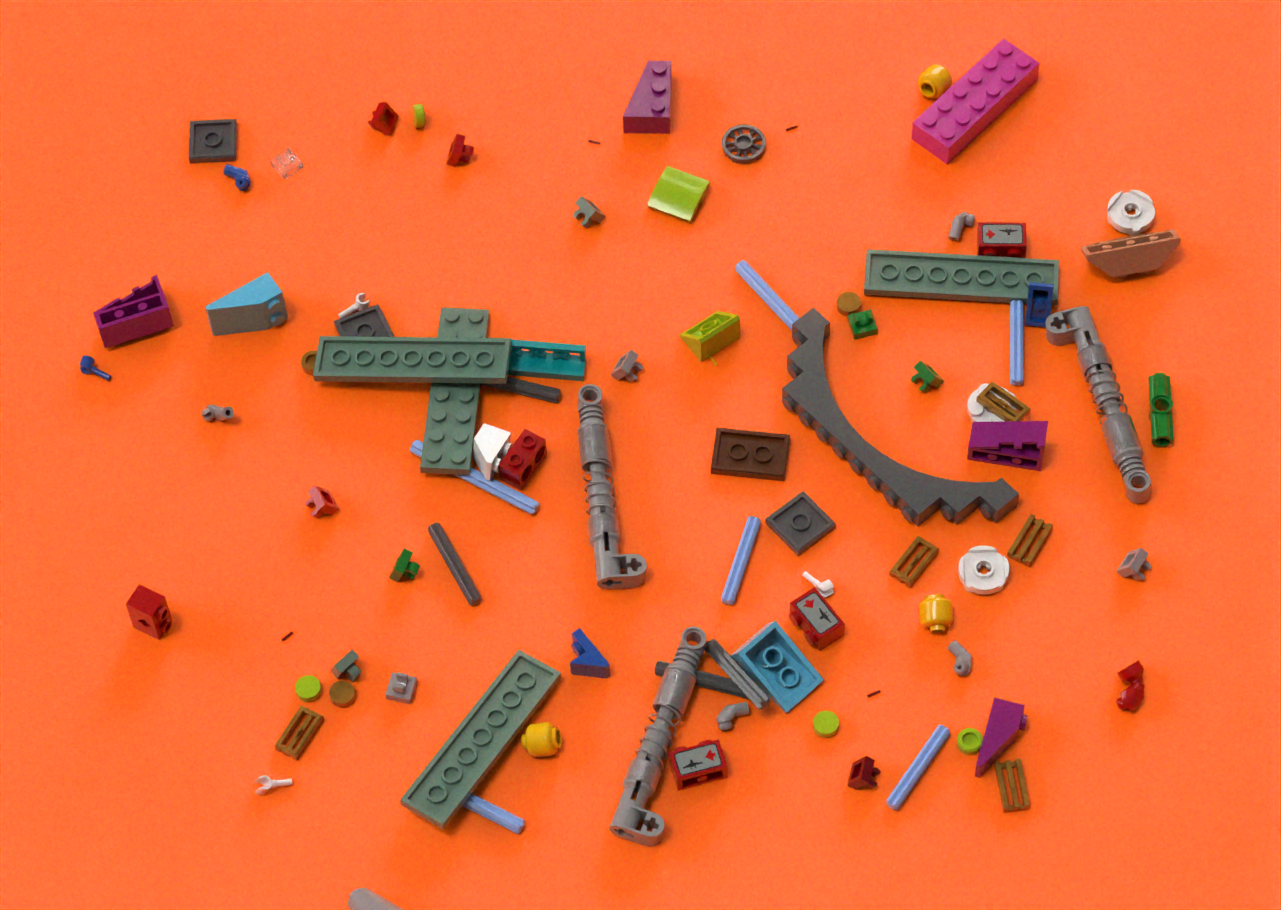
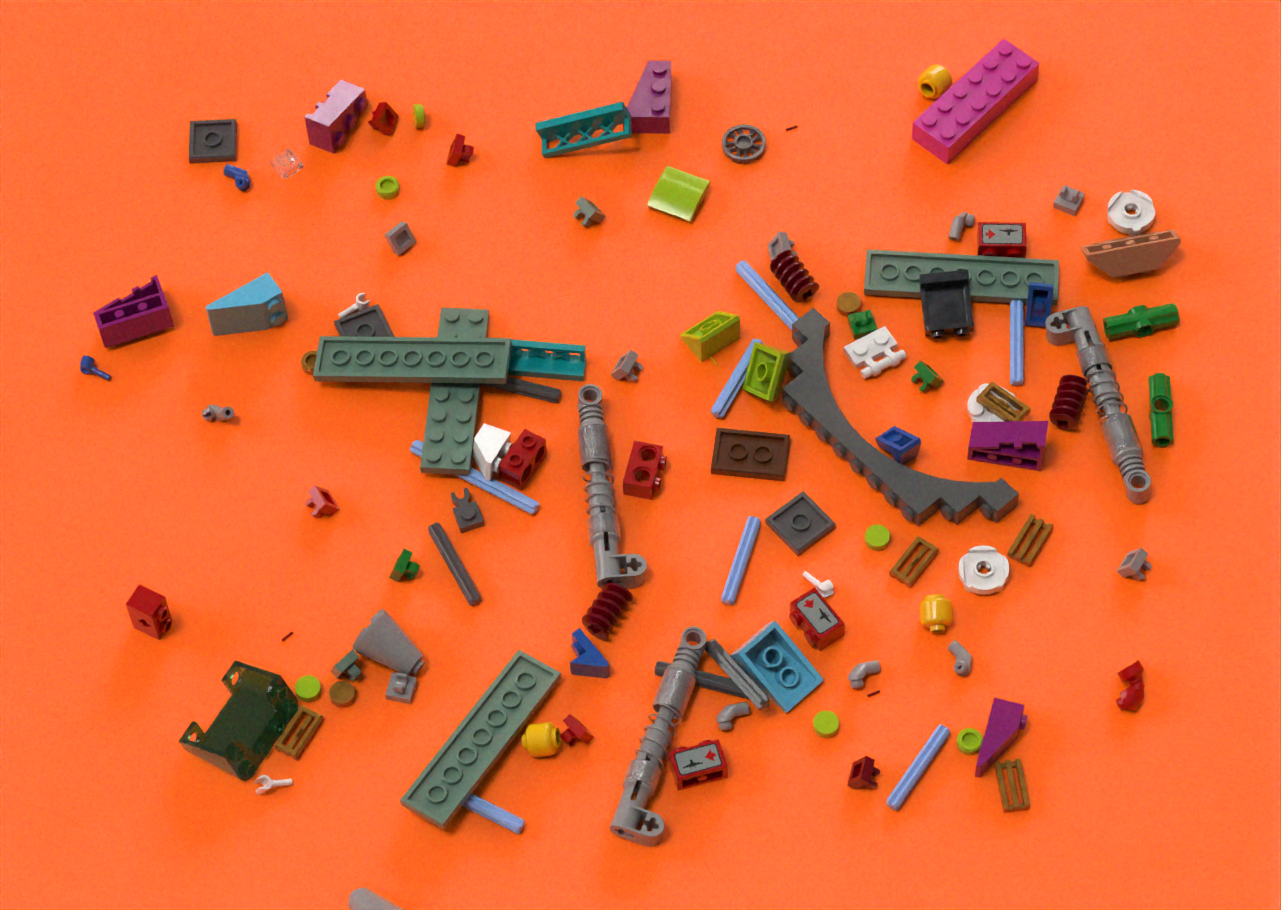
(247, 724): none -> clear green windscreen
(335, 116): none -> wedge
(387, 187): none -> lime tile
(388, 645): none -> light grey cone
(400, 238): none -> tile
(466, 512): none -> dark grey plate
(575, 731): none -> red tile
(584, 124): none -> teal fence
(605, 609): none -> dark red piece
(638, 469): none -> red brick
(733, 384): none -> light blue axle
(766, 371): none -> lime slope
(779, 244): none -> light grey tile
(793, 276): none -> dark red piece
(860, 671): none -> light grey arm
(871, 347): none -> white plate
(877, 537): none -> lime tile
(900, 444): none -> blue slope
(946, 304): none -> black panel
(1068, 200): none -> tile
(1069, 402): none -> dark red piece
(1141, 321): none -> green piece

